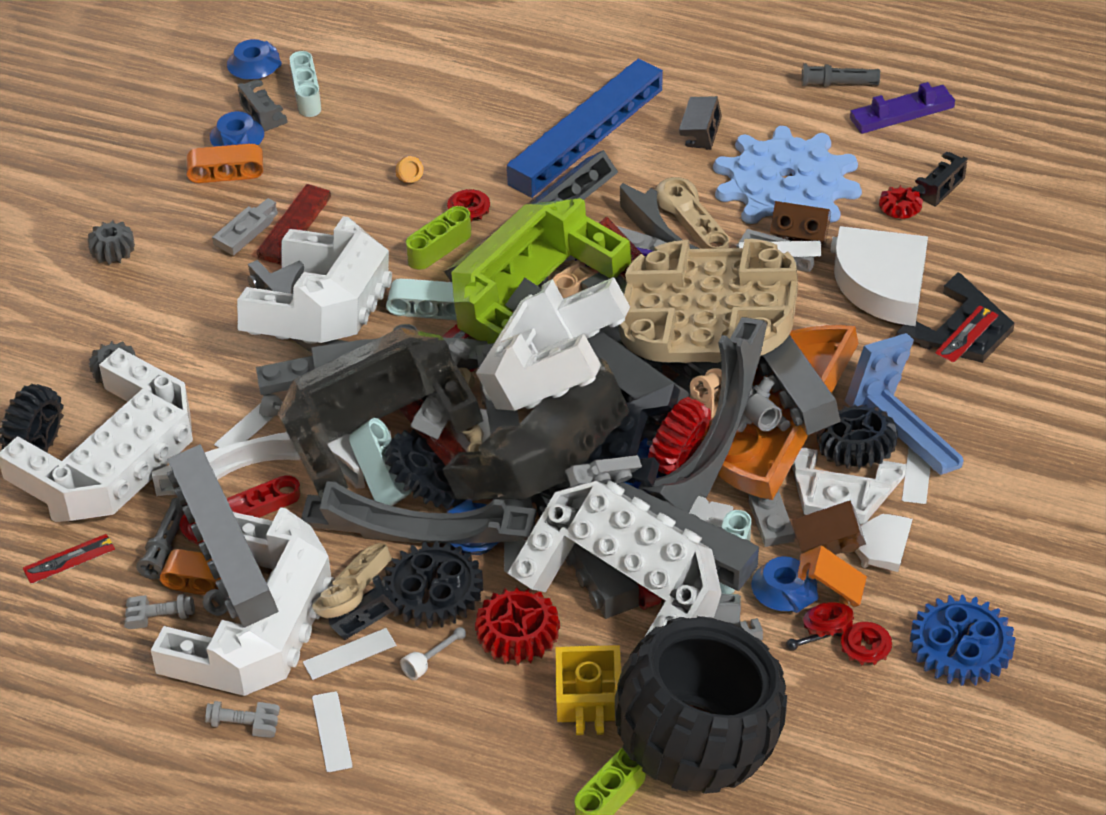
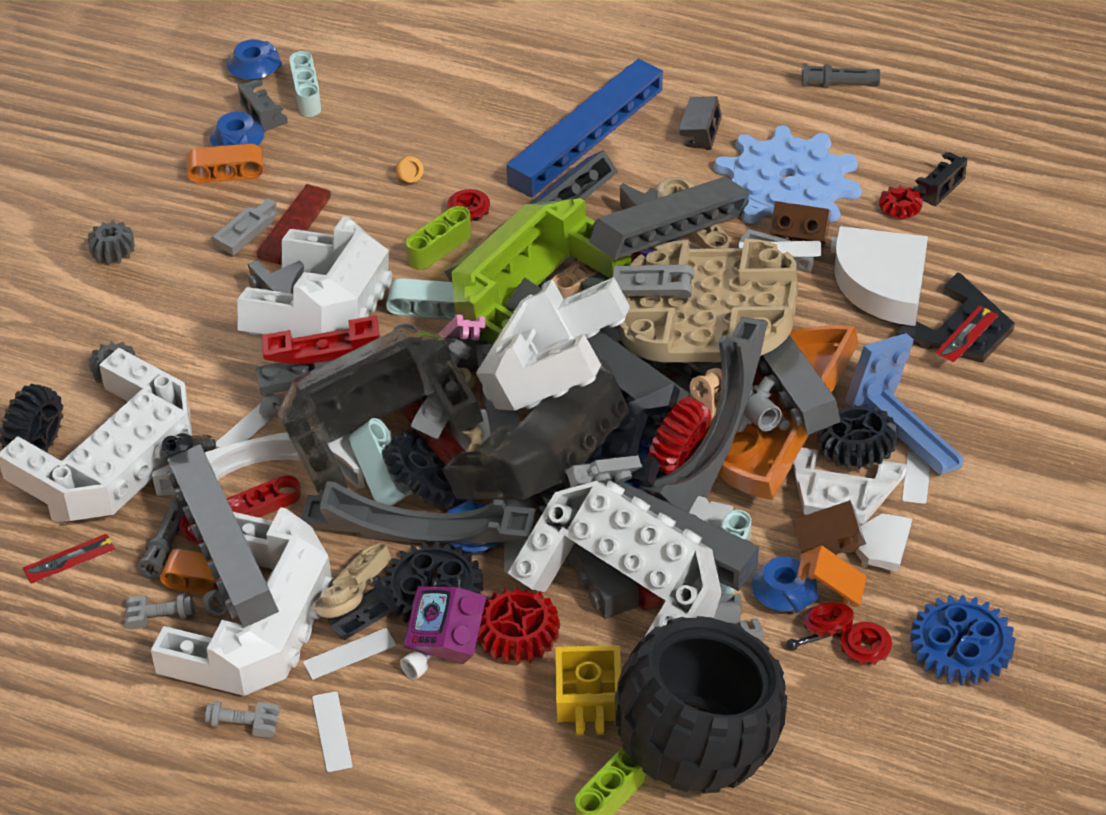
(184, 441): none -> black pin
(320, 347): none -> red slope
(445, 622): none -> magenta slope
(463, 328): none -> bright pink hinge
(654, 280): none -> light grey plate
(668, 217): none -> dark grey brick
(772, 520): light grey hinge -> none
(903, 108): dark purple hinge -> none

